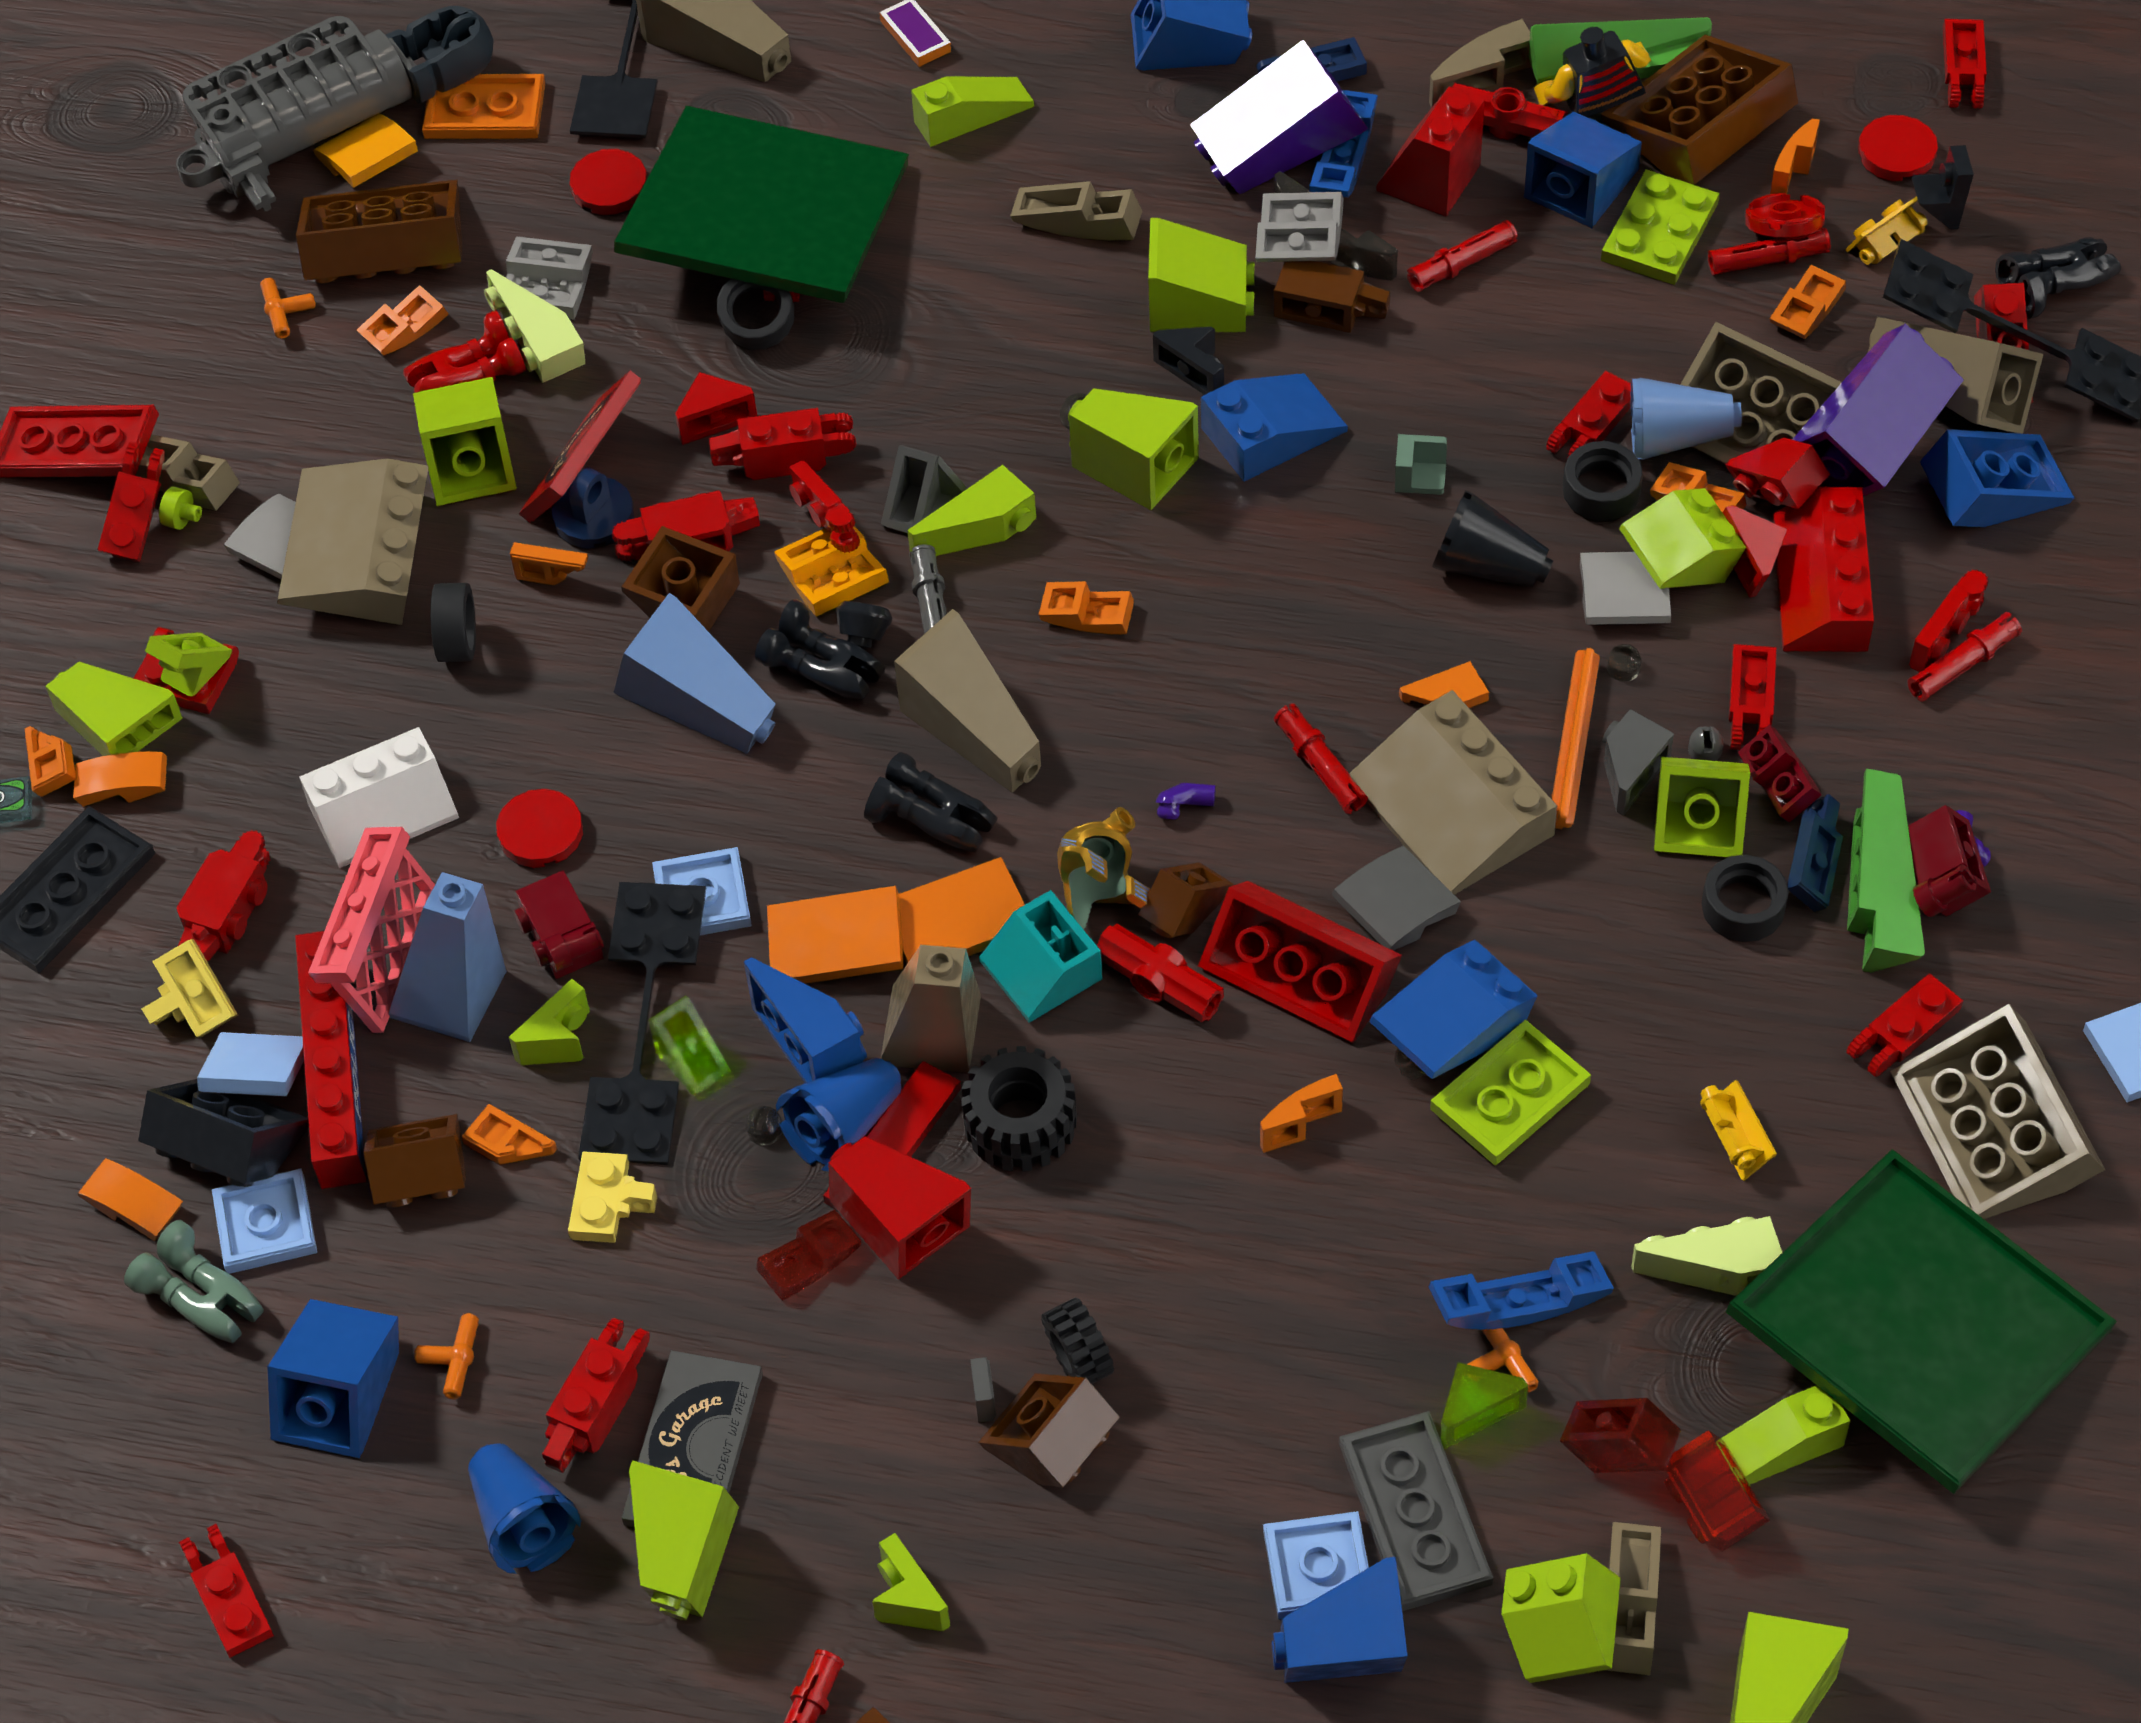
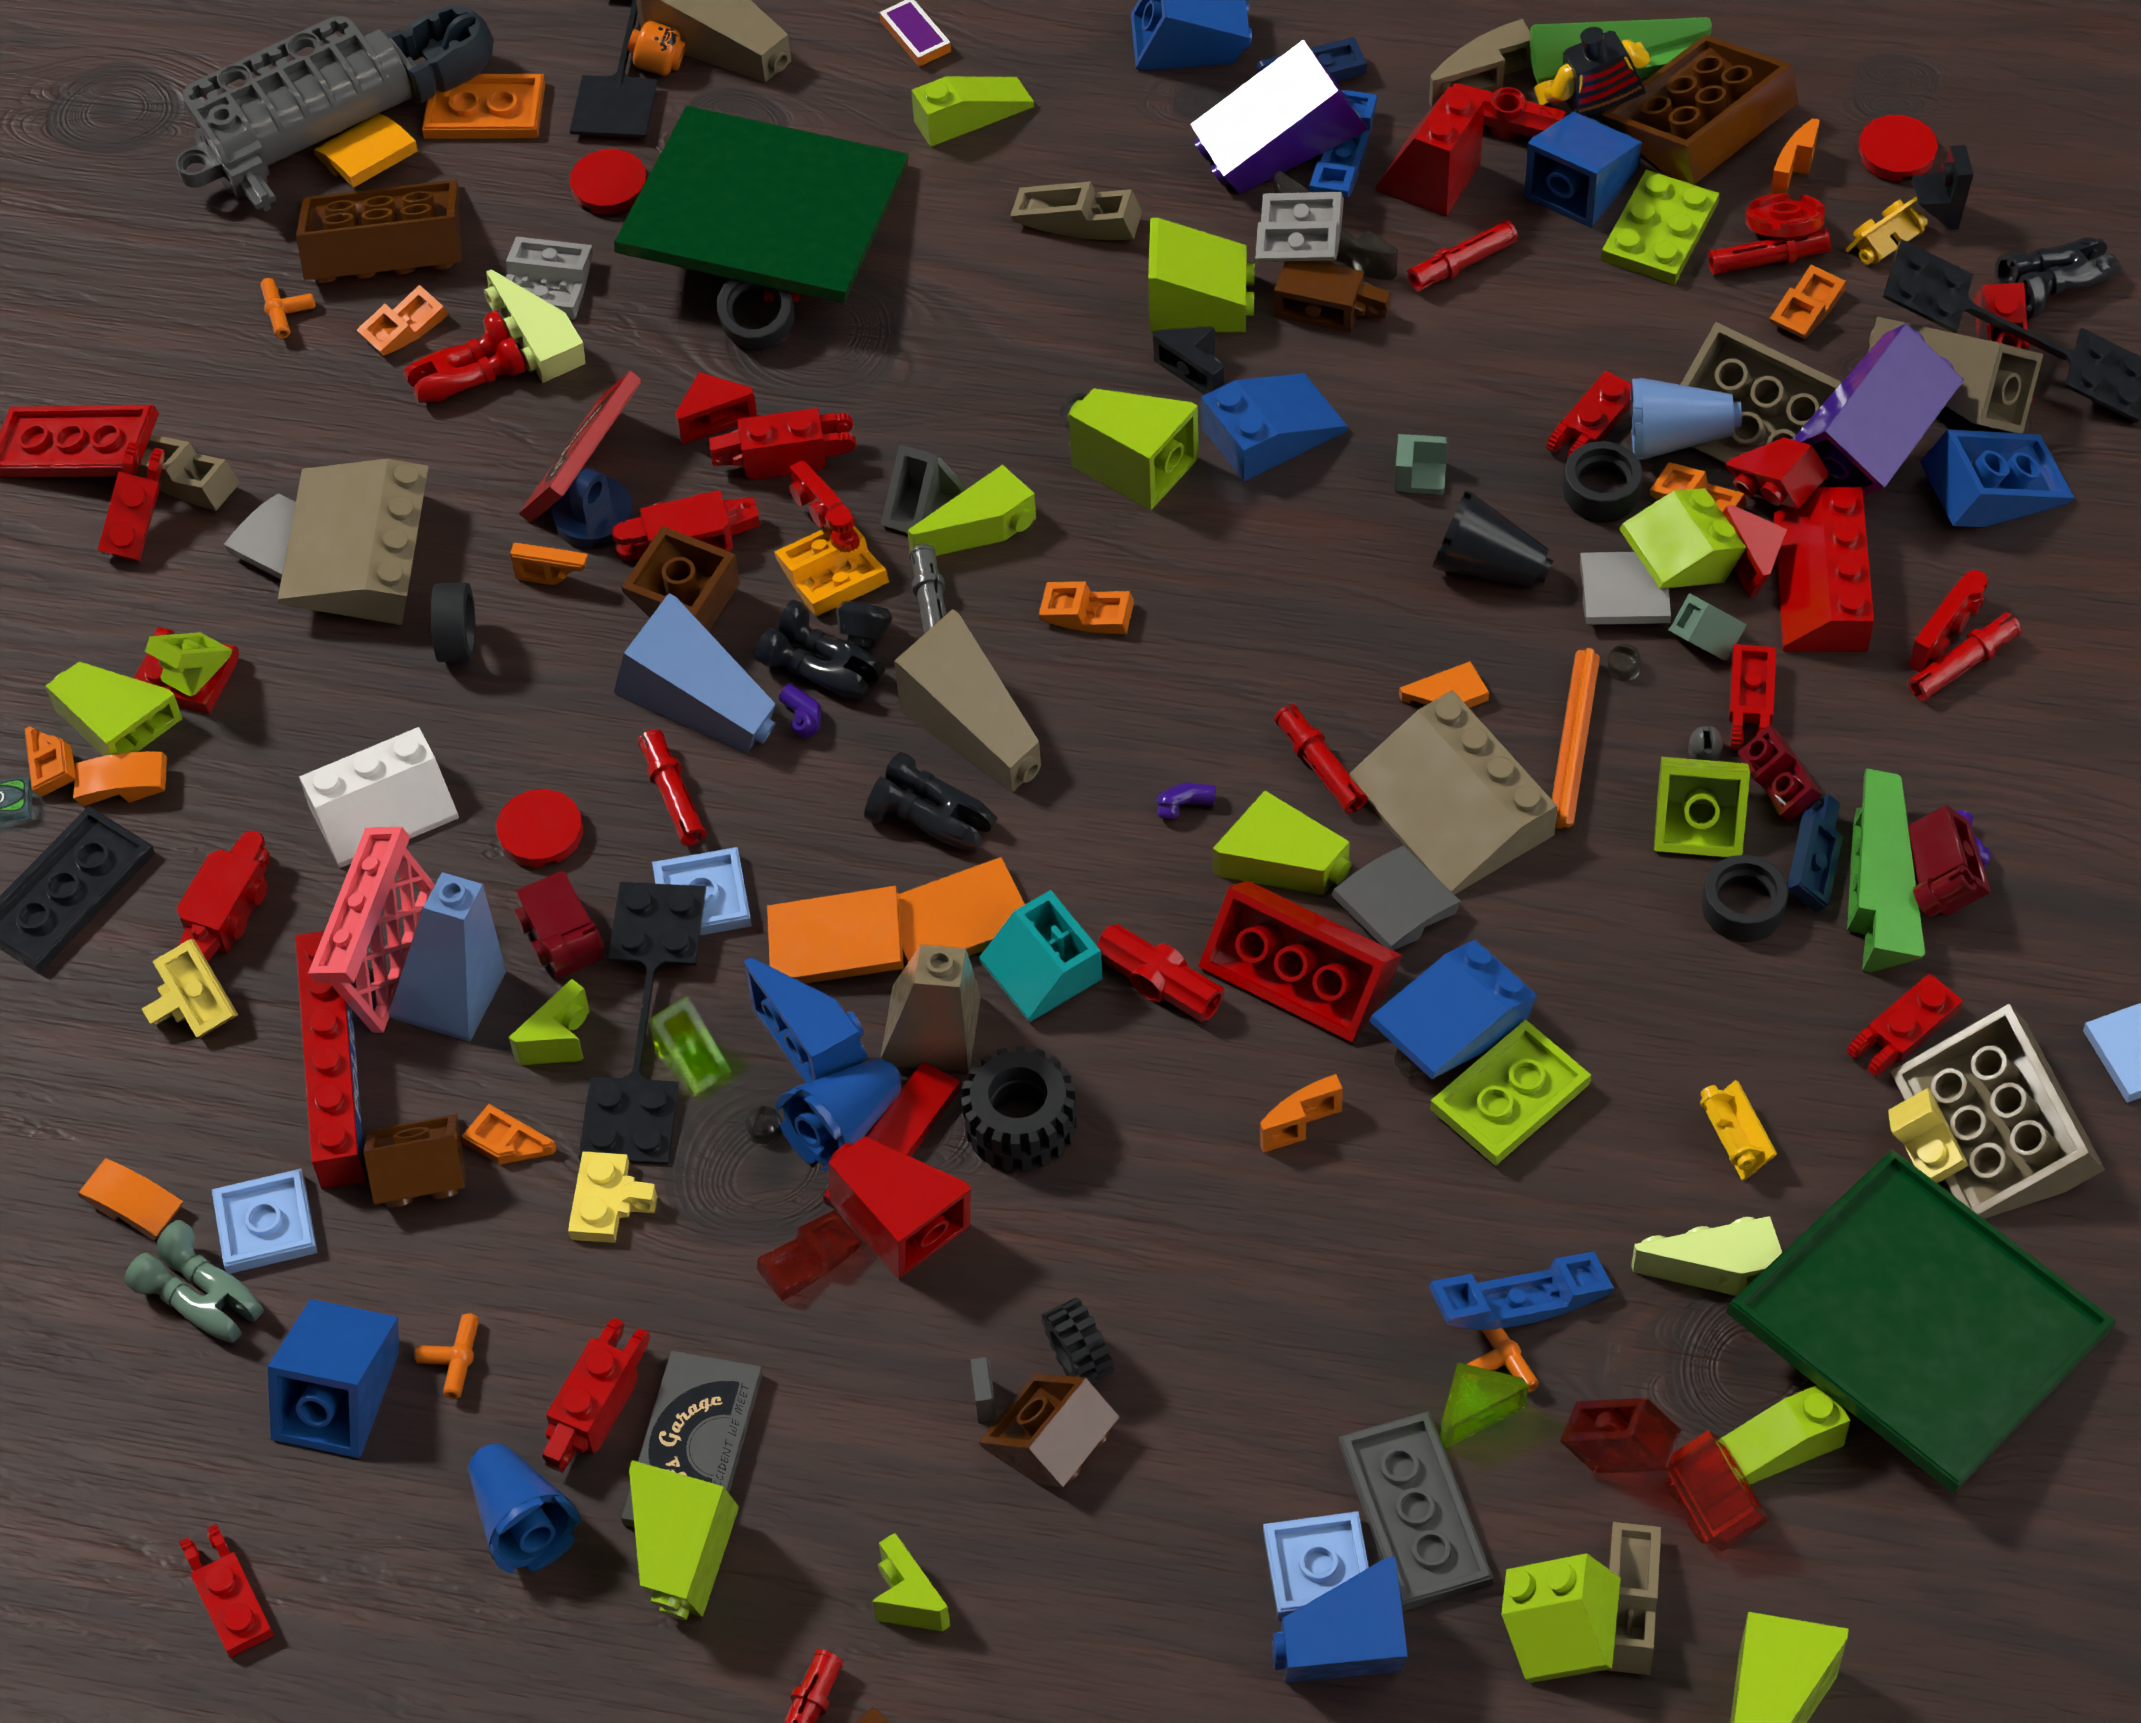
(178, 508): lime tile -> none
(220, 1131): black slope -> none
(252, 1064): light blue tile -> none
(464, 441): lime slope -> none
(656, 48): none -> orange head
(665, 773): none -> red pin
(807, 710): none -> dark purple arm
(1095, 866): piece -> none
(1183, 898): reddish brown slope -> none
(1282, 849): none -> lime slope
(1633, 756): dark grey slope -> none
(1707, 627): none -> sand green panel
(1927, 1136): none -> light yellow slope
(1964, 59): red hinge -> none

